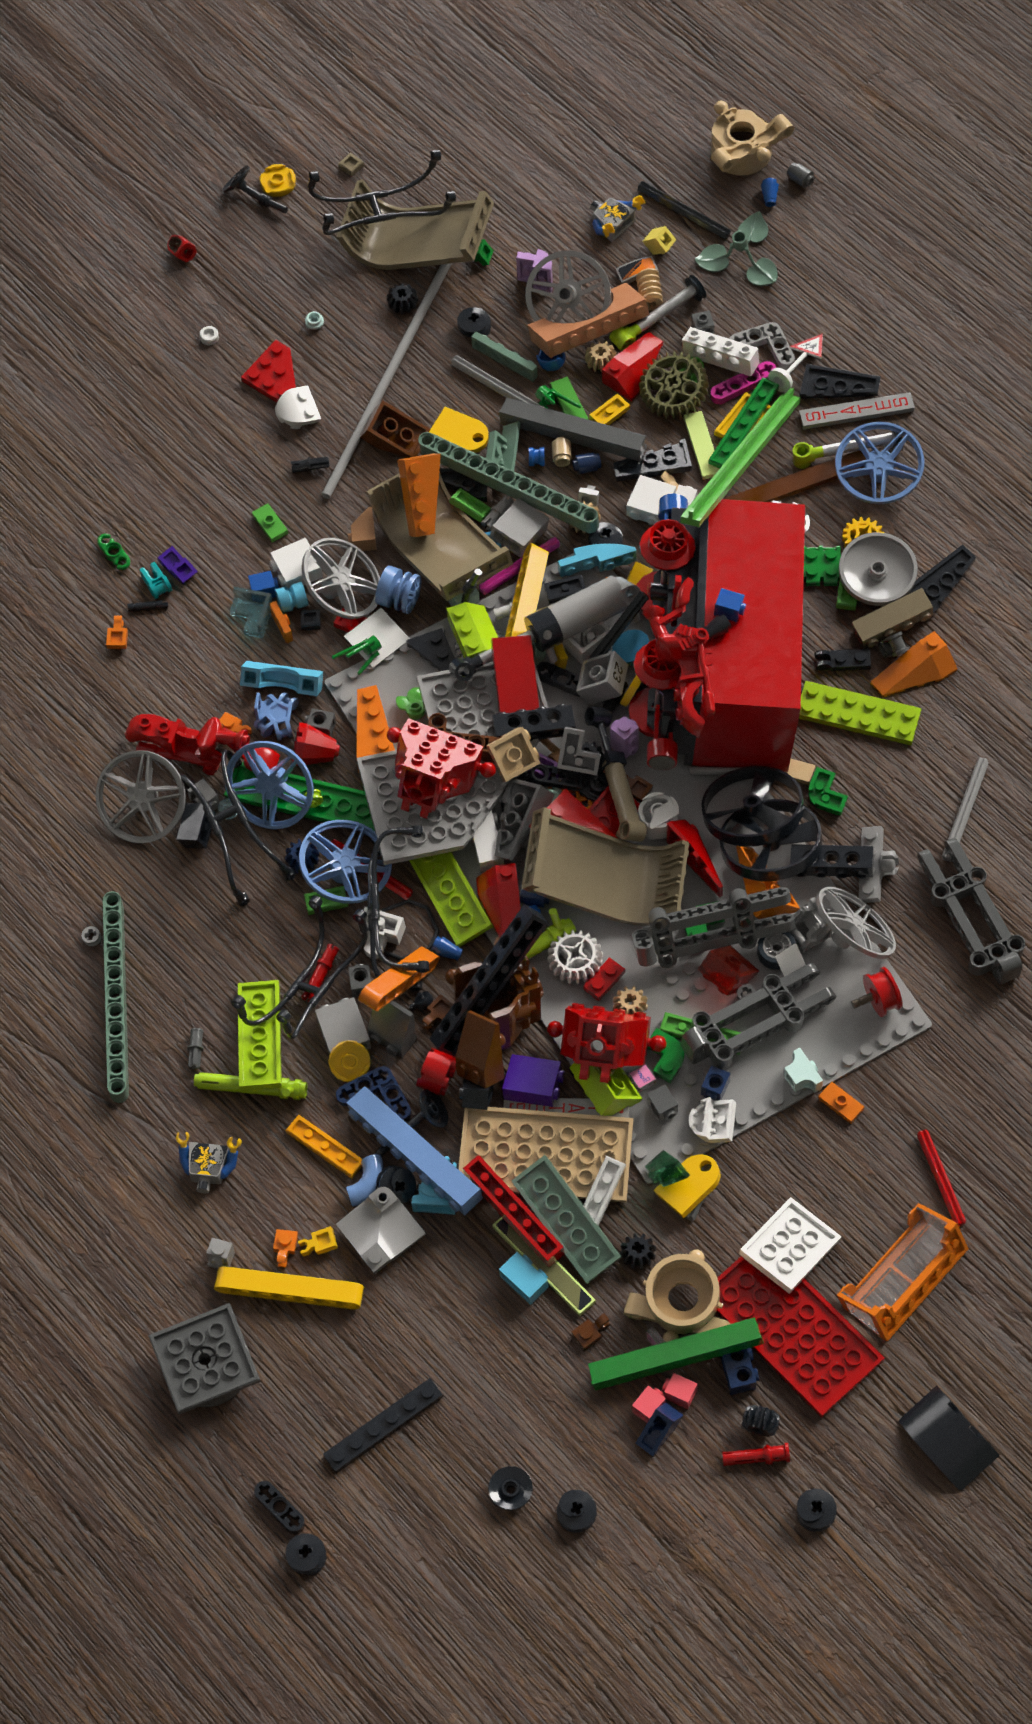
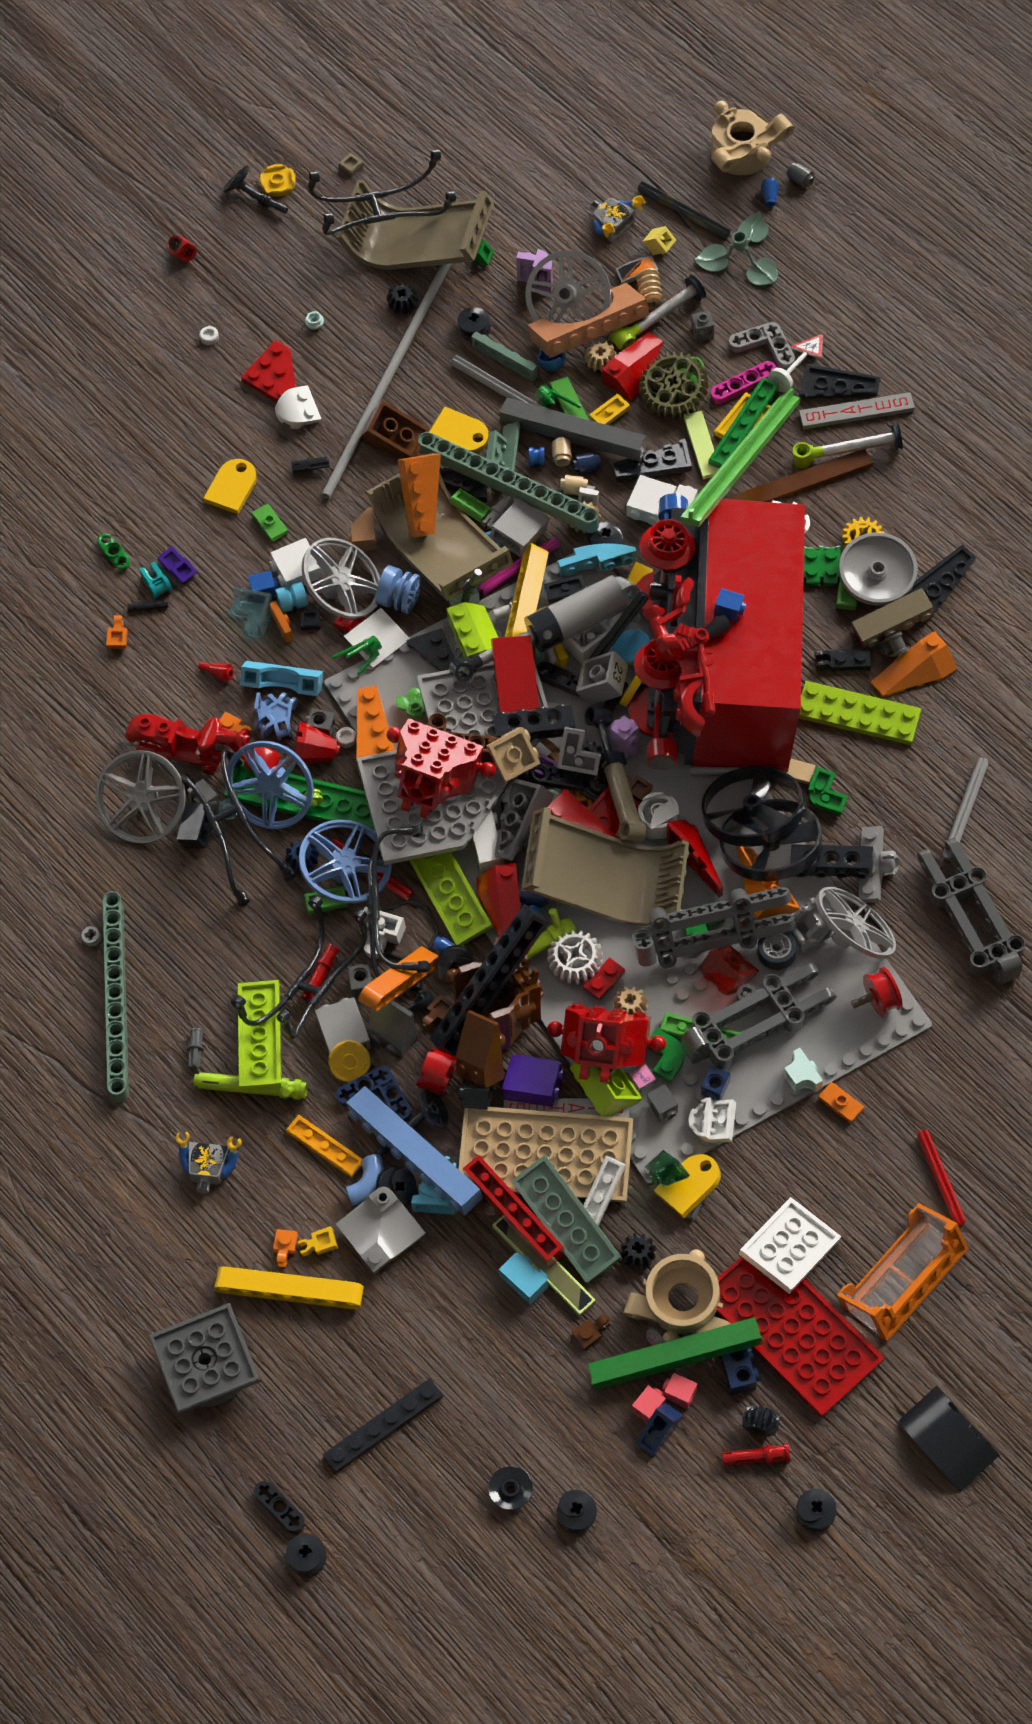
(220, 1253): light grey brick -> none
(221, 671): none -> red cone
(231, 487): none -> yellow tile
(346, 737): none -> white tile
(451, 954): none -> black piece
(572, 484): none -> tan brick
(669, 479): tan plant -> none
(721, 351): white brick -> none
(790, 960): white sticker -> none
(878, 463): medium blue wheel -> none

